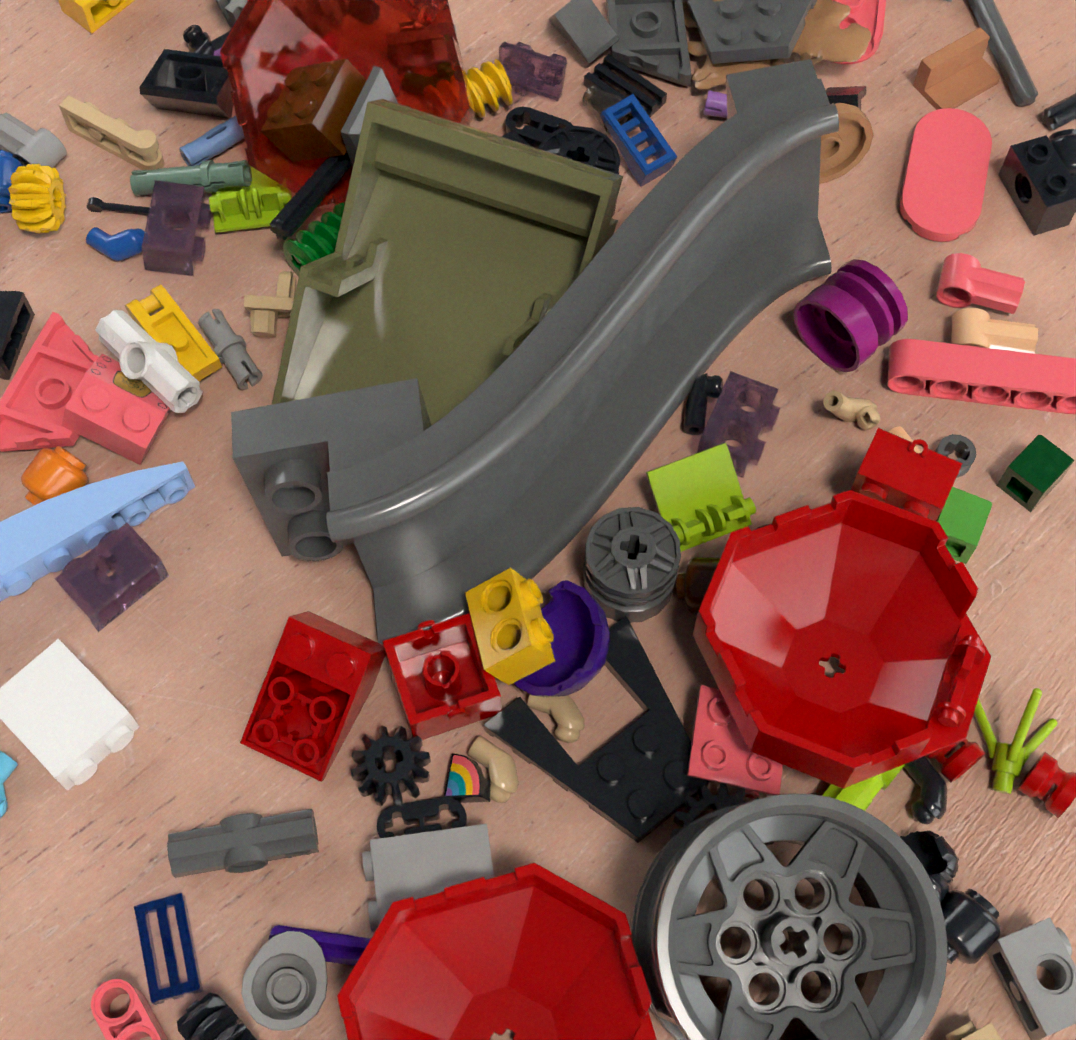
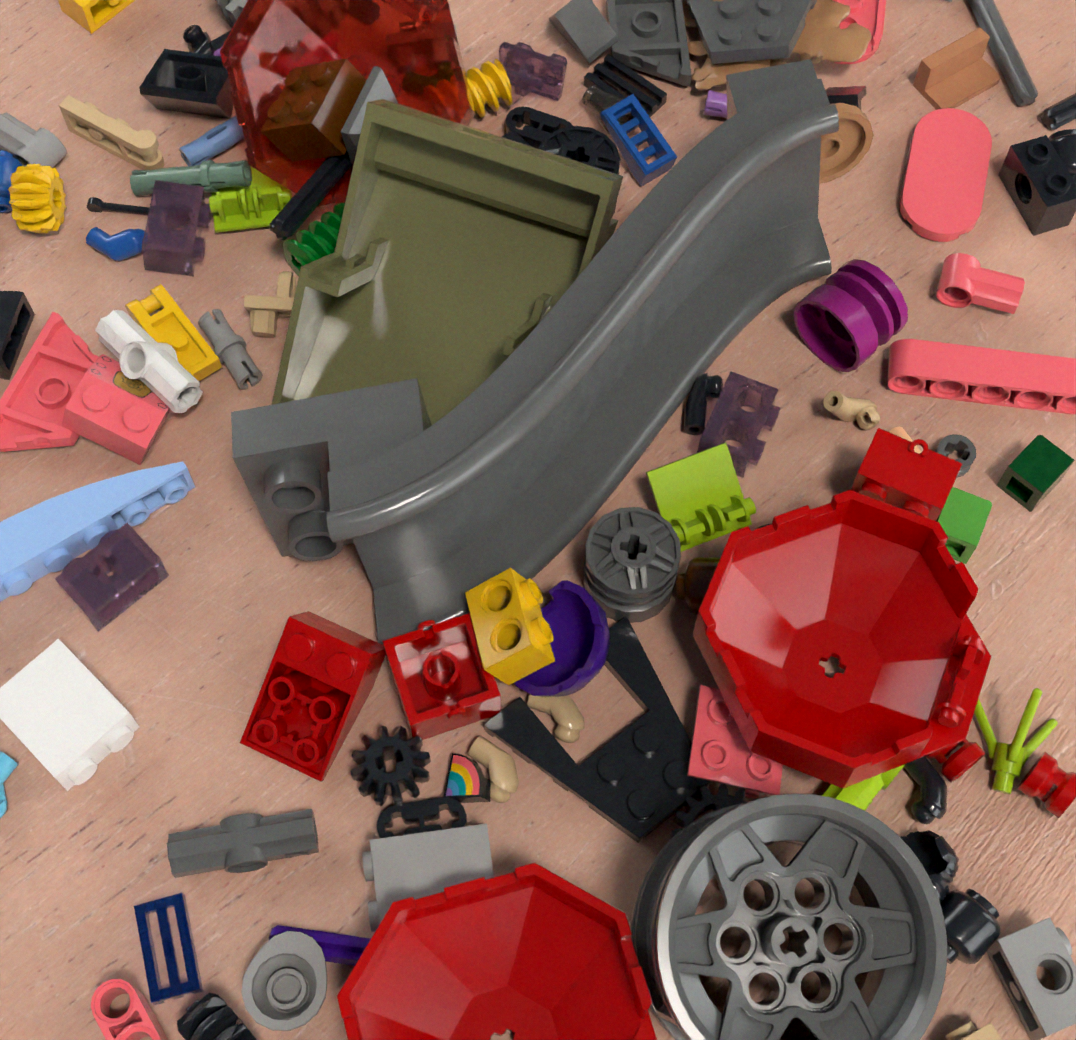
(53, 474): orange head -> none
(976, 329): light nougat piece -> none

